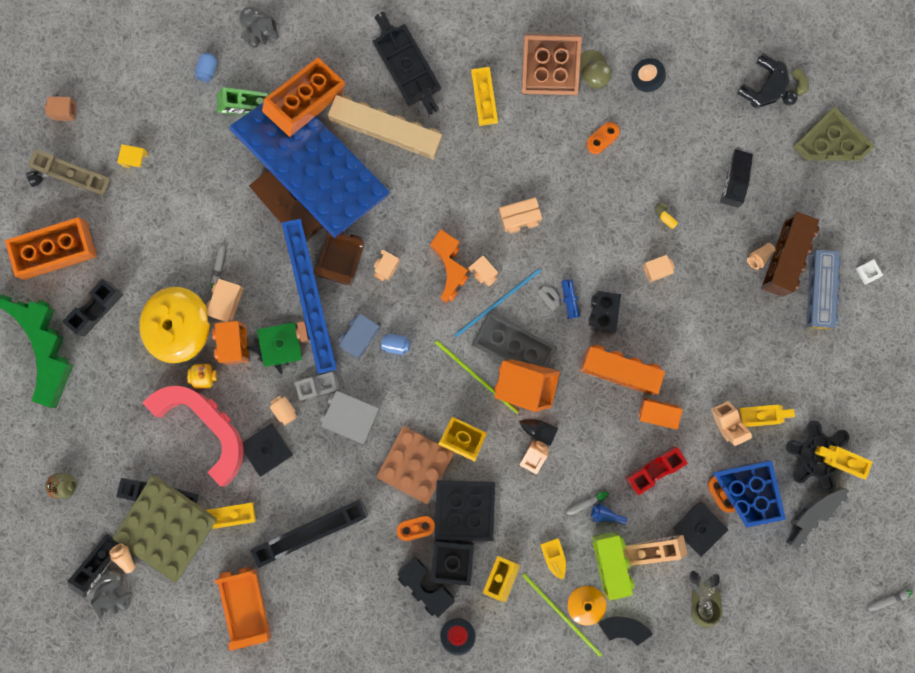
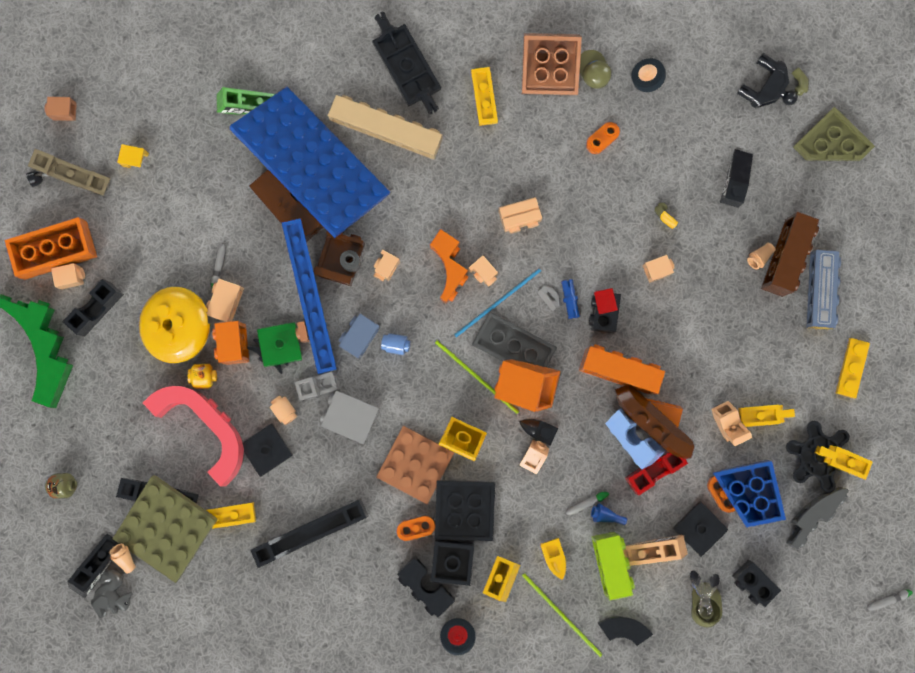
(68, 276): none -> light nougat brick
(206, 67): medium blue brick -> none
(243, 608): orange panel -> none
(261, 26): dark grey animal -> none
(303, 96): orange brick -> none
(354, 265): none -> dark grey brick
(579, 598): light orange dish -> none
(605, 301): none -> red sticker
(644, 451): none -> light blue arch
(654, 422): none -> reddish brown brick
(758, 580): none -> black brick
(852, 368): none -> yellow plate
(869, 271): white tile -> none

